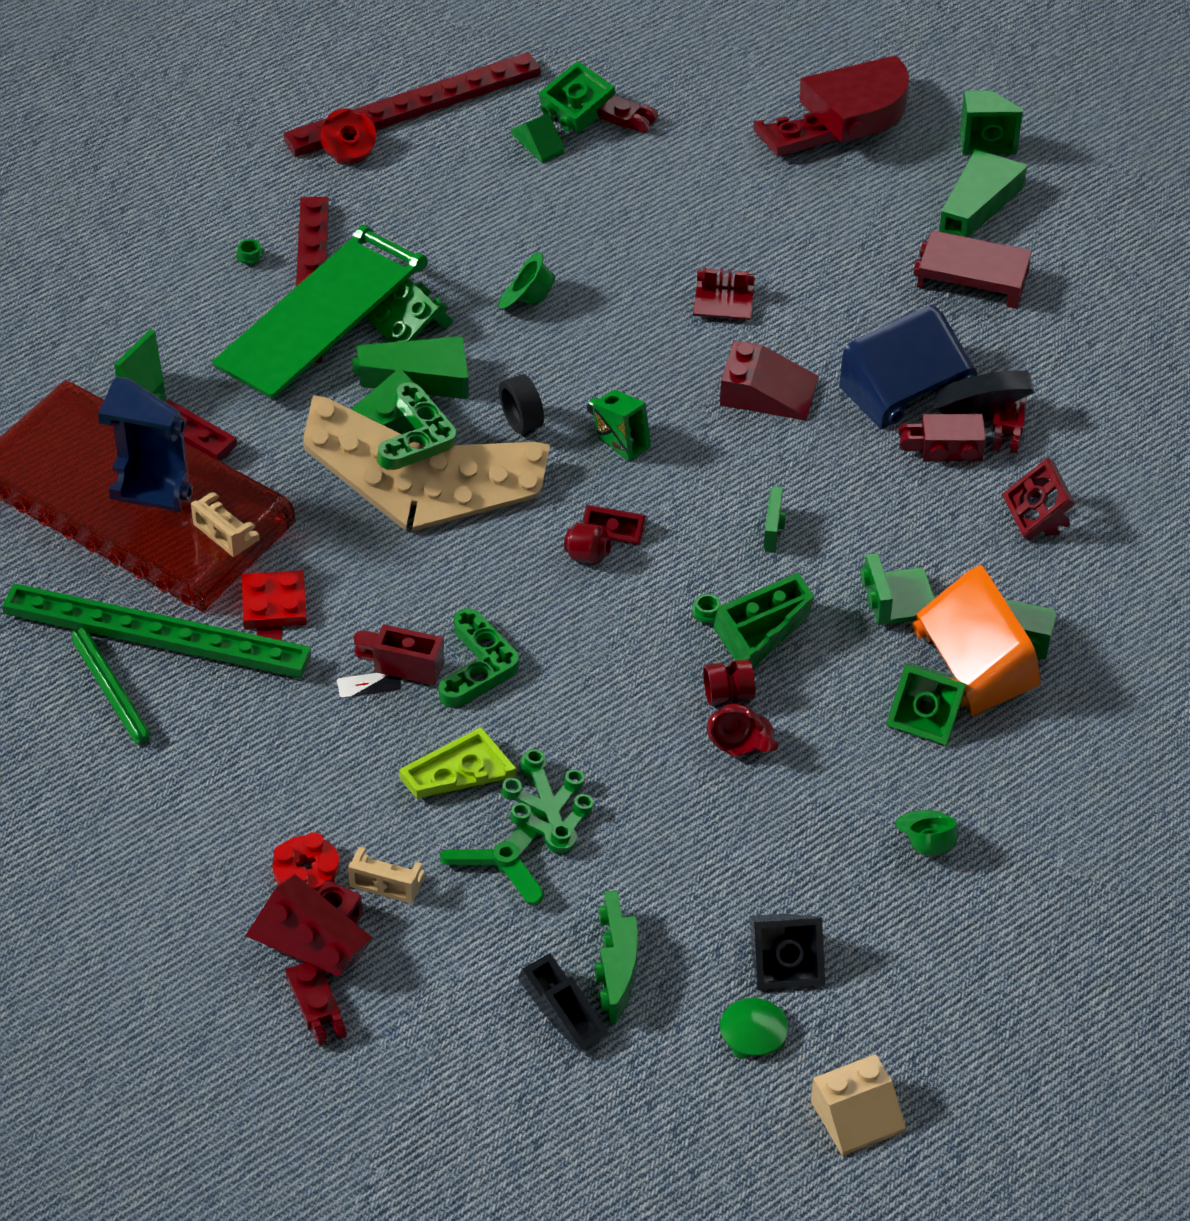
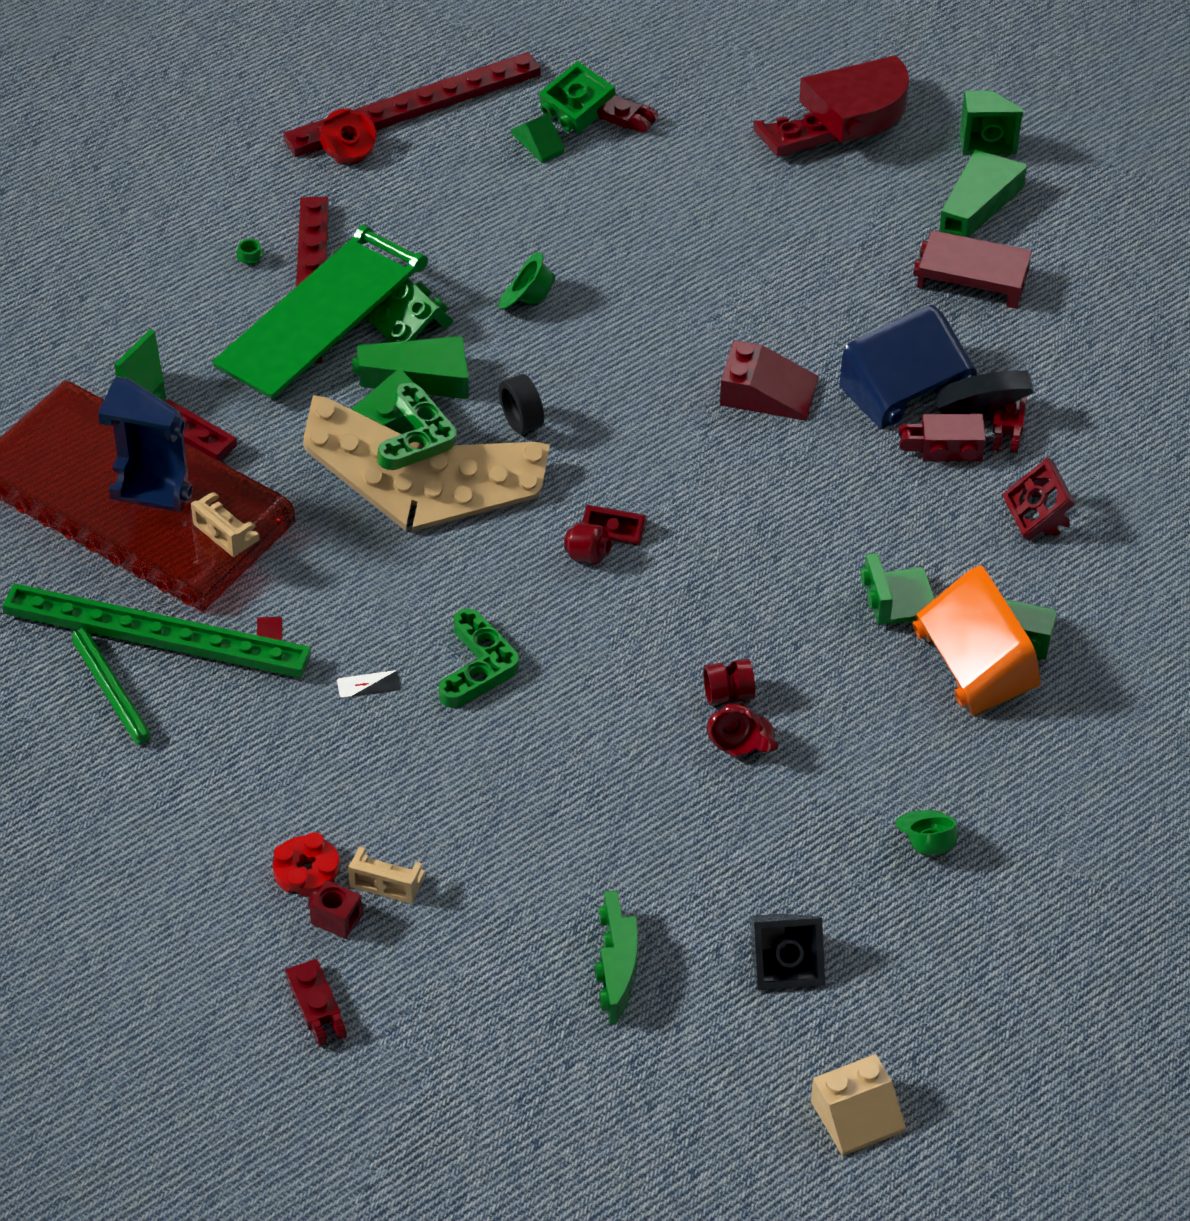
(273, 599): red plate -> none
(309, 928): dark red wedge -> none
(402, 653): dark red brick -> none
(458, 765): lime wing -> none
(505, 859): green piece -> none
(558, 835): green plant -> none
(562, 1002): black slope -> none
(621, 423): green torso -> none
(705, 608): green plate -> none
(724, 295): dark red hinge -> none
(753, 1027): green dish -> none
(763, 618): green wedge -> none
(775, 519): green plate -> none
(926, 703): green slope -> none

